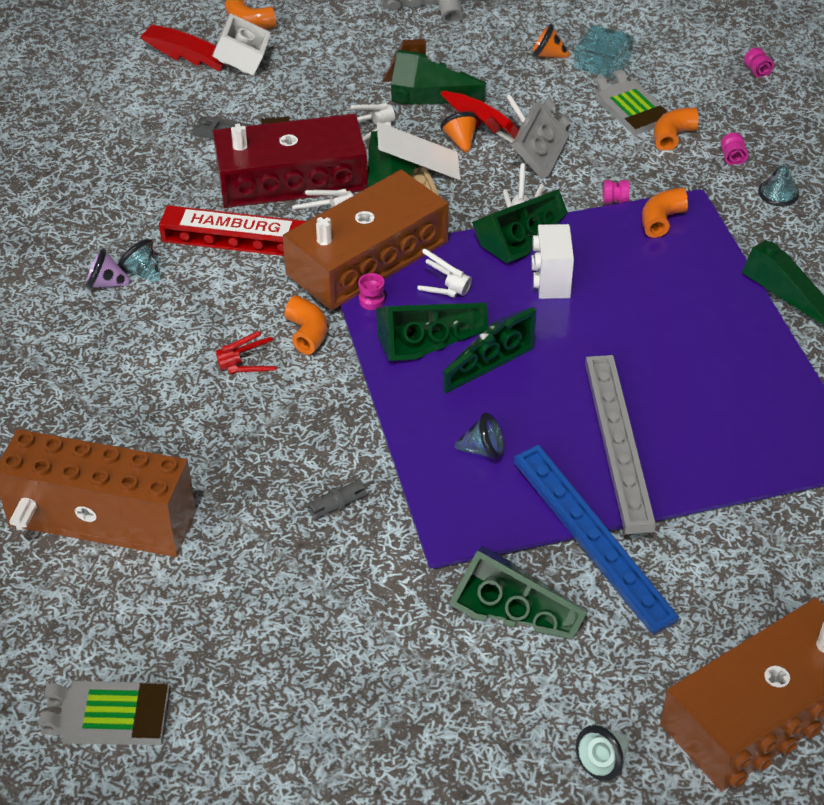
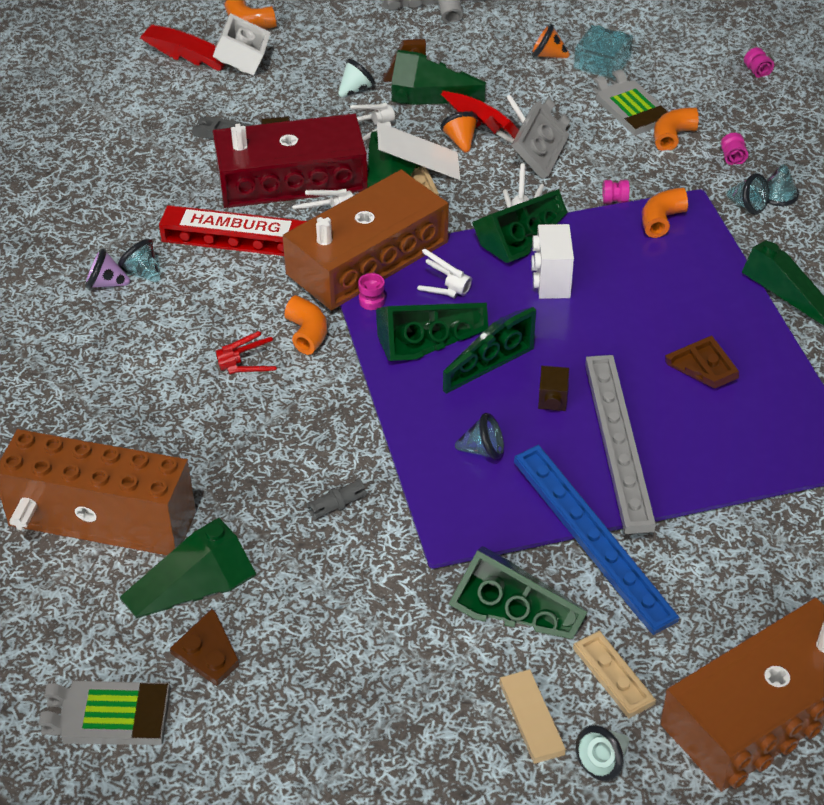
(199, 566): none -> dark green wedge
(207, 649): none -> reddish brown wing
(355, 79): none -> light aqua hat
(532, 716): none -> tan tile
(553, 388): none -> dark brown brick
(614, 674): none -> tan tile
(704, 362): none -> reddish brown wing
(751, 193): none -> clear light blue hat

